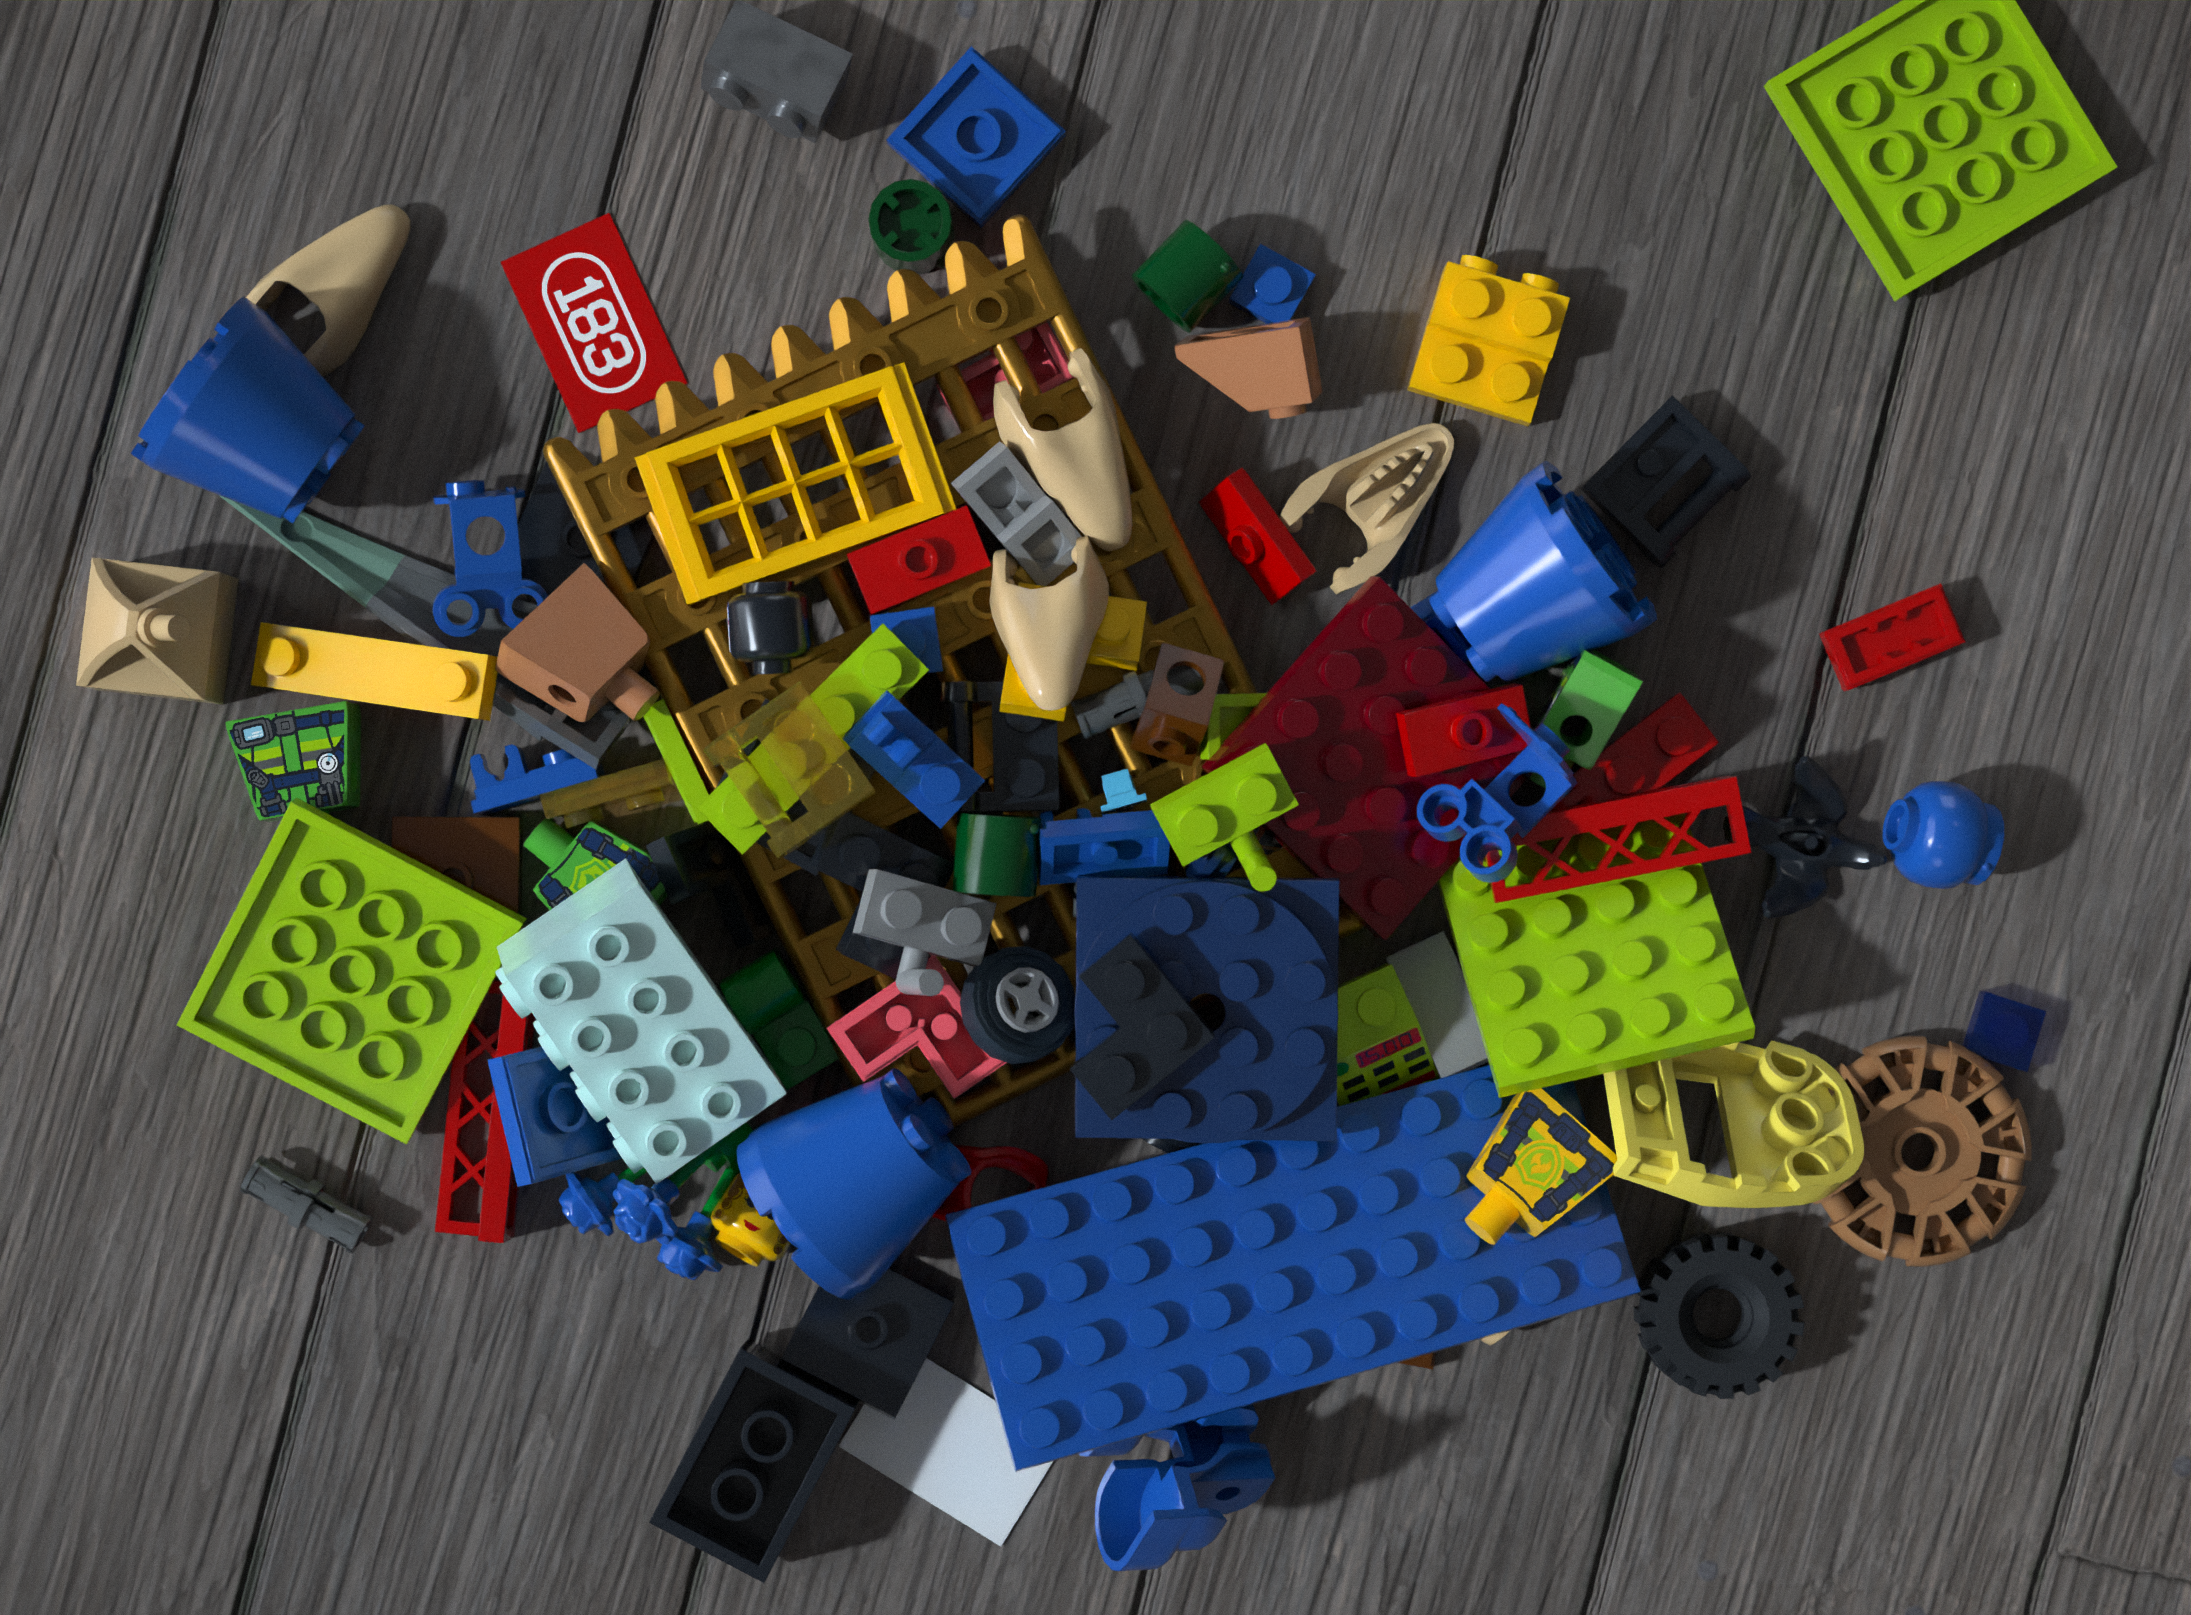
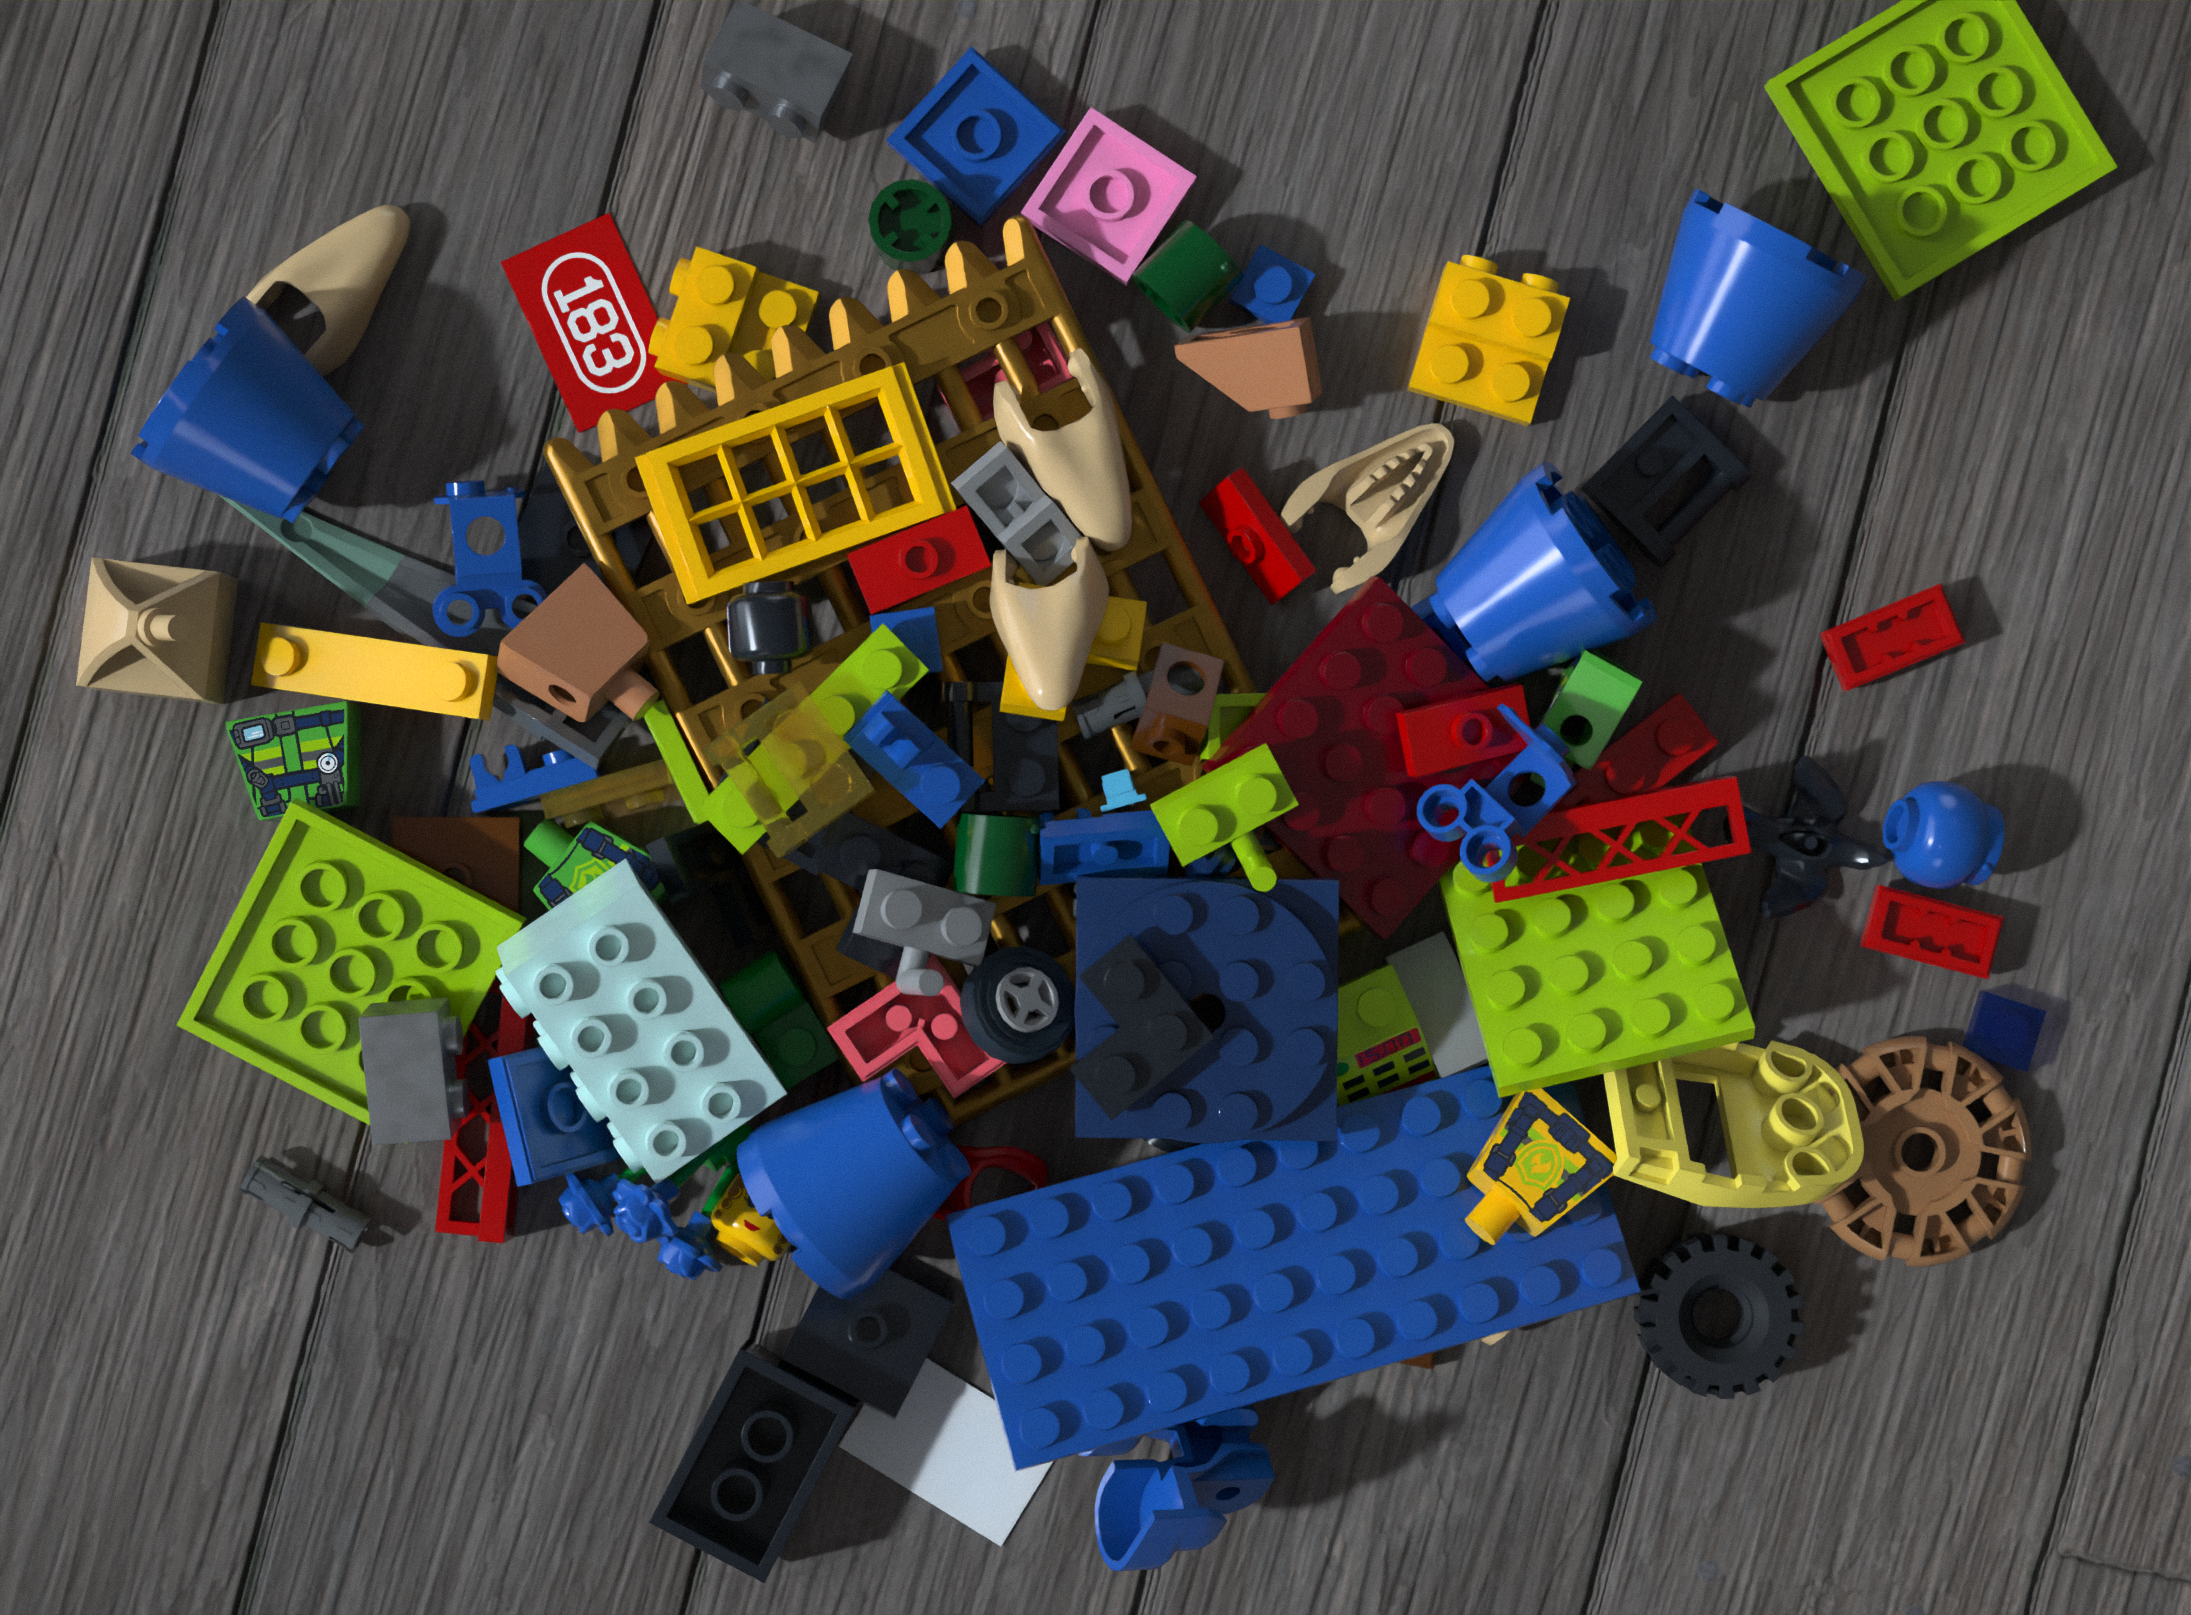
(413, 1070): none -> flat silver brick
(722, 311): none -> yellow plate
(1108, 196): none -> bright pink plate
(1745, 300): none -> blue cone
(1932, 932): none -> red plate

